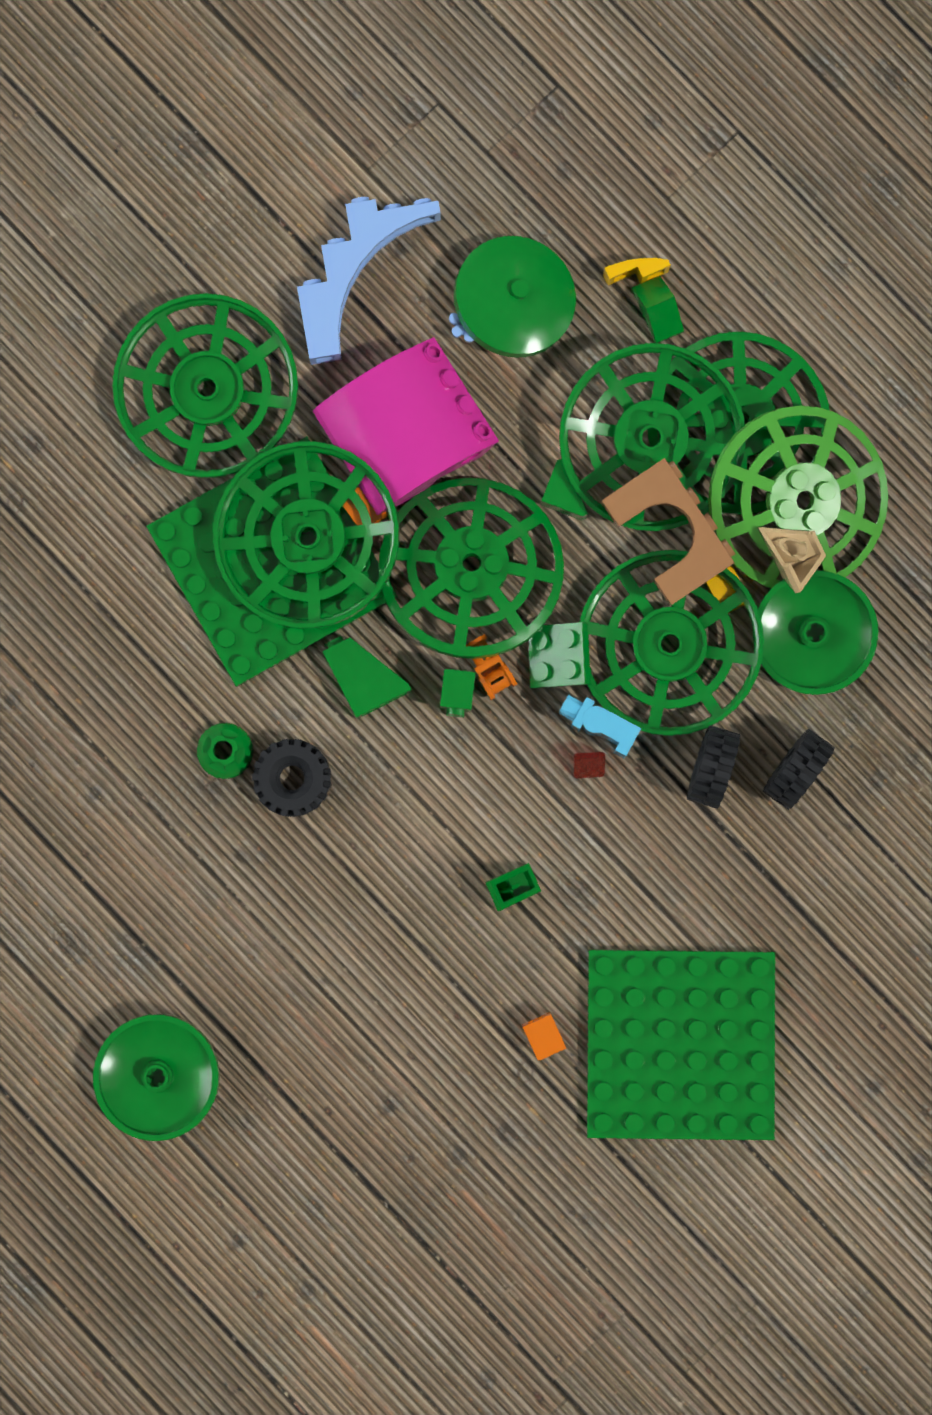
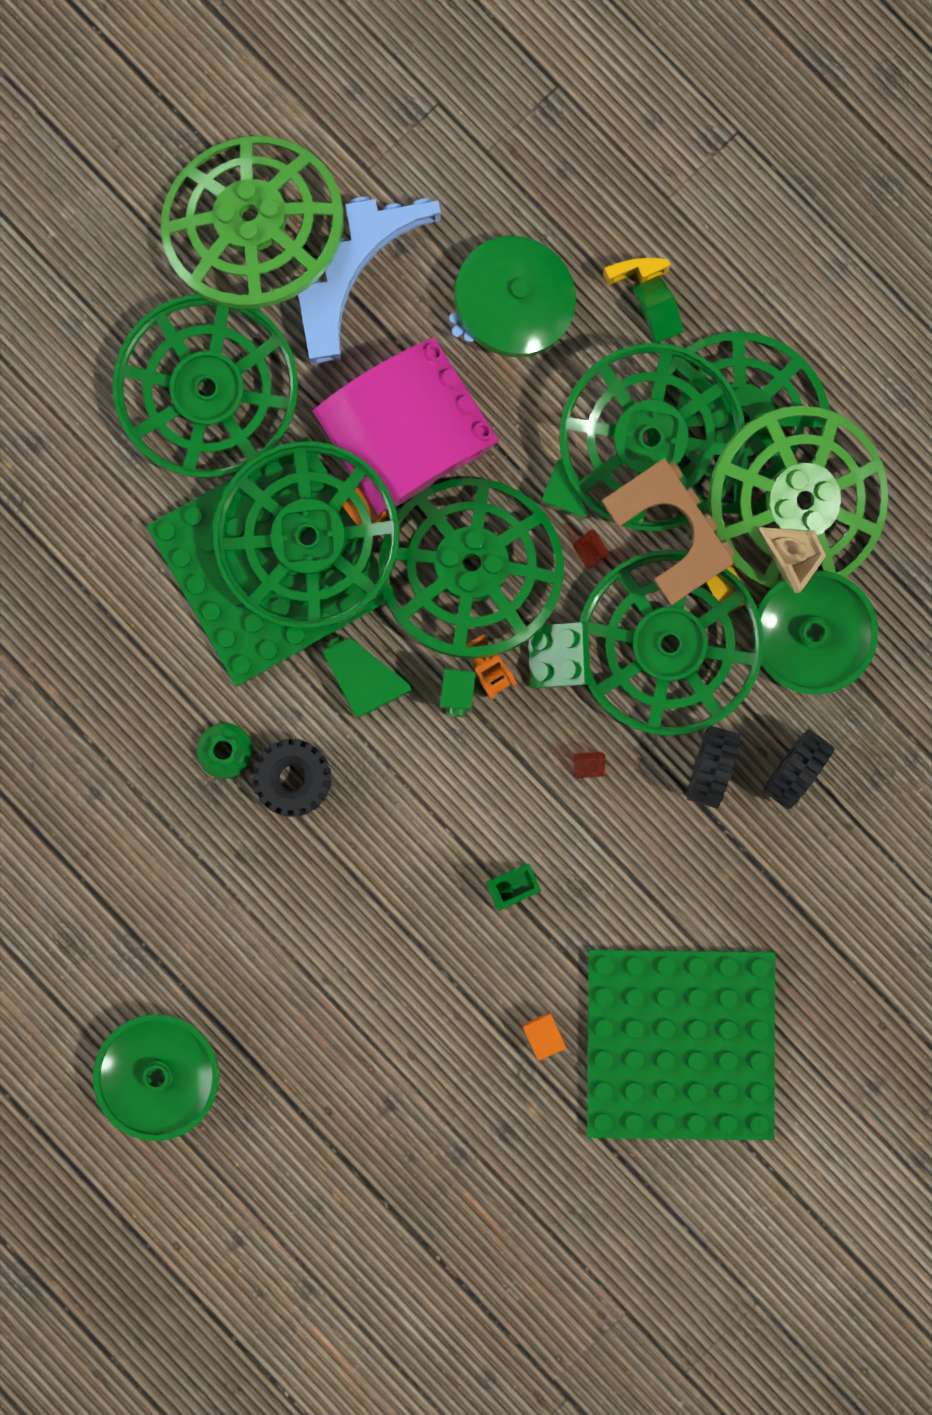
(253, 234): none -> bright green dish
(591, 549): none -> clear red slope
(600, 722): medium azure hips -> none

